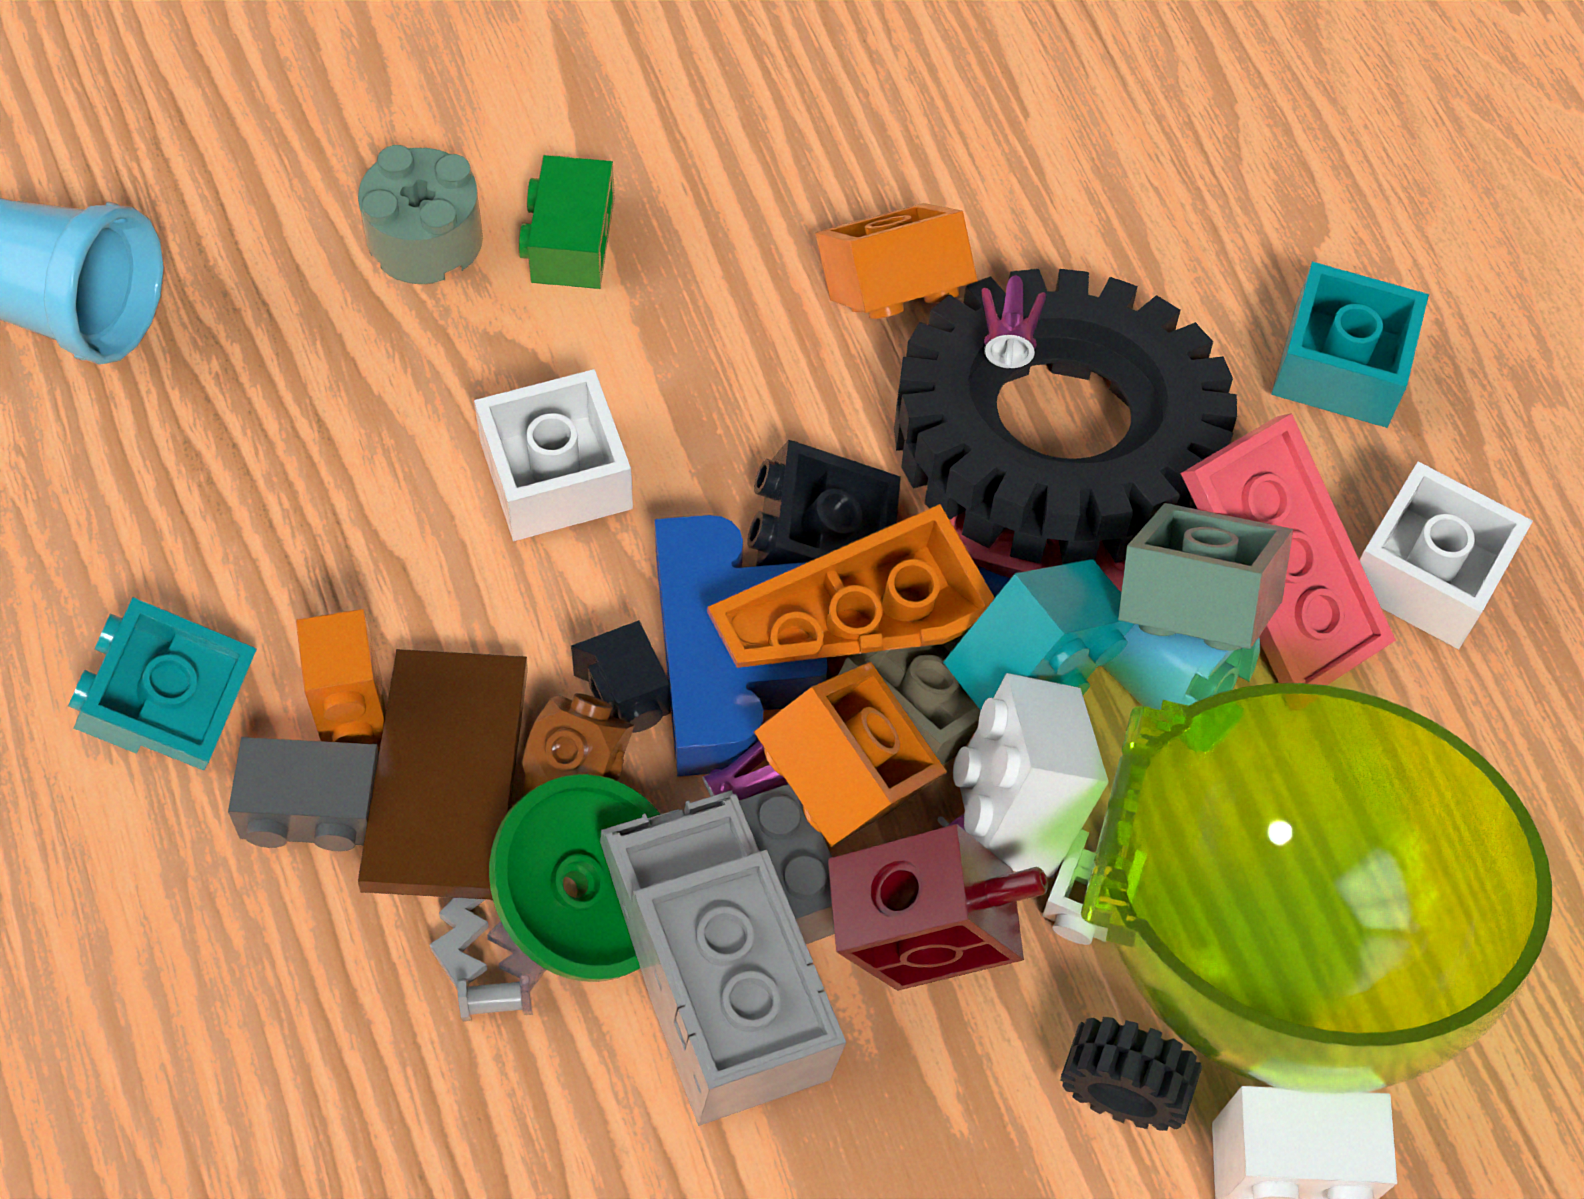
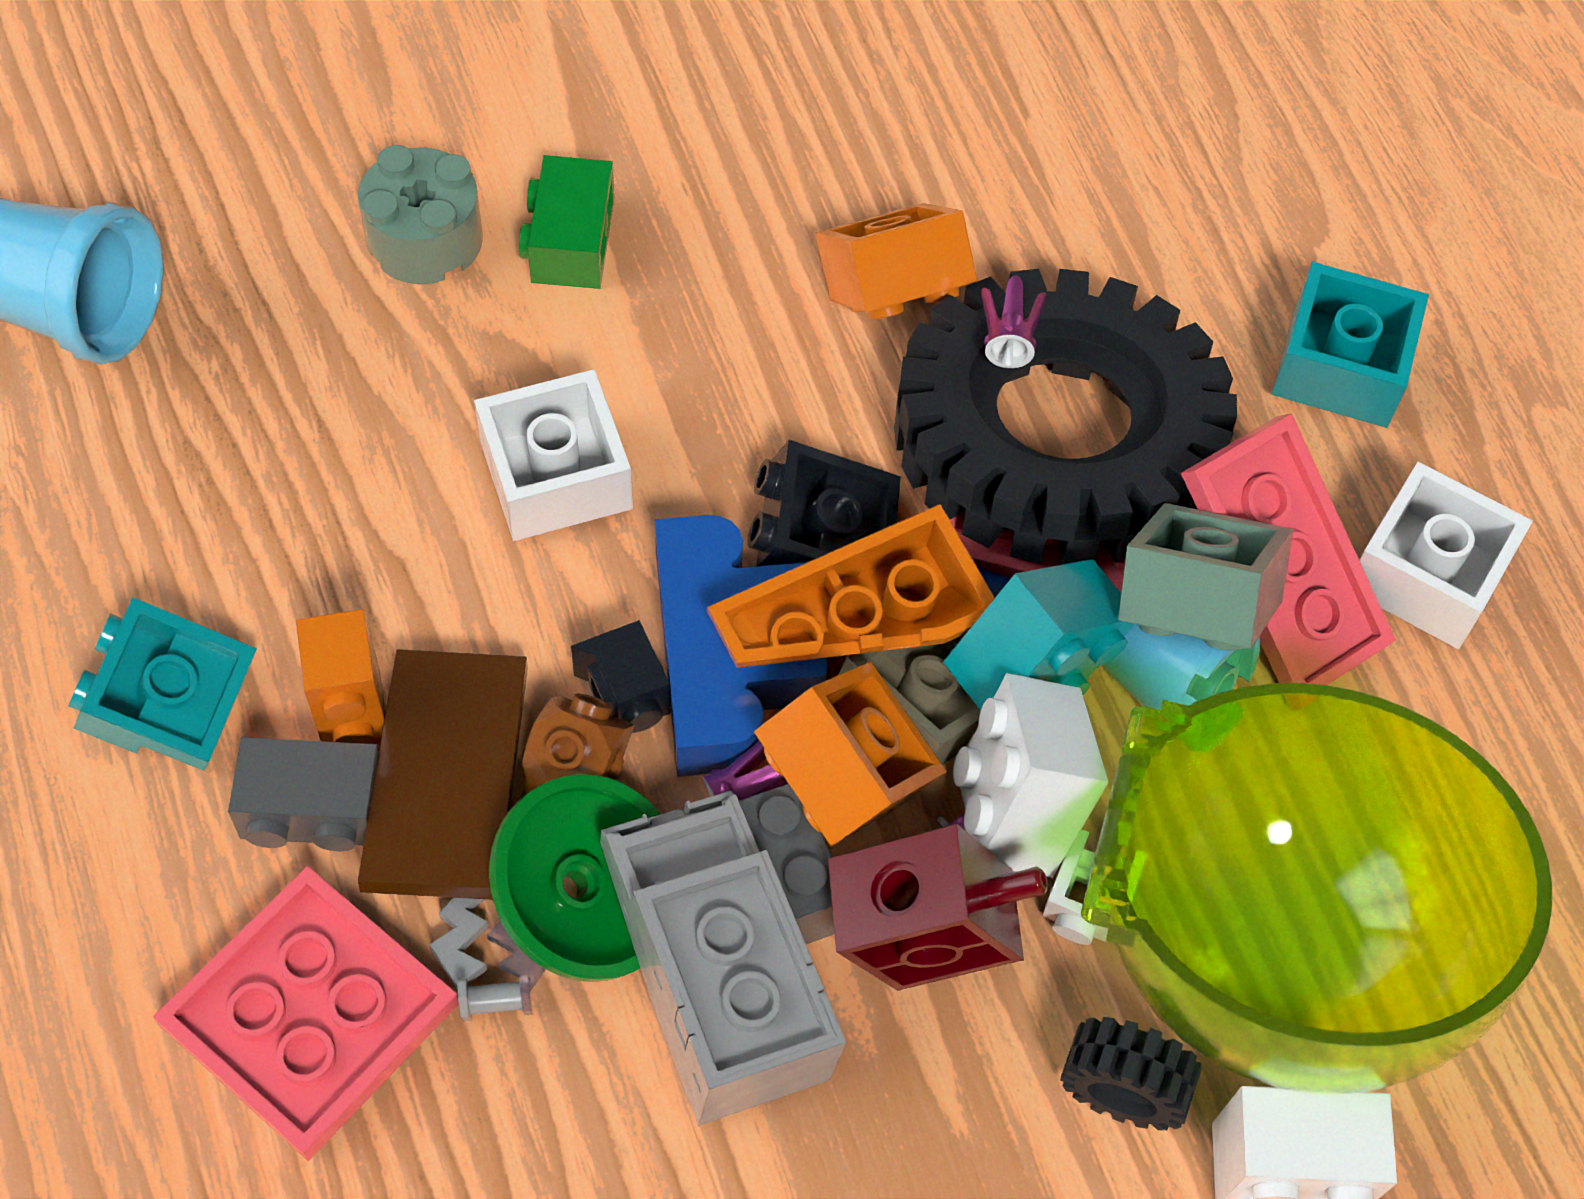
(307, 1012): none -> coral plate

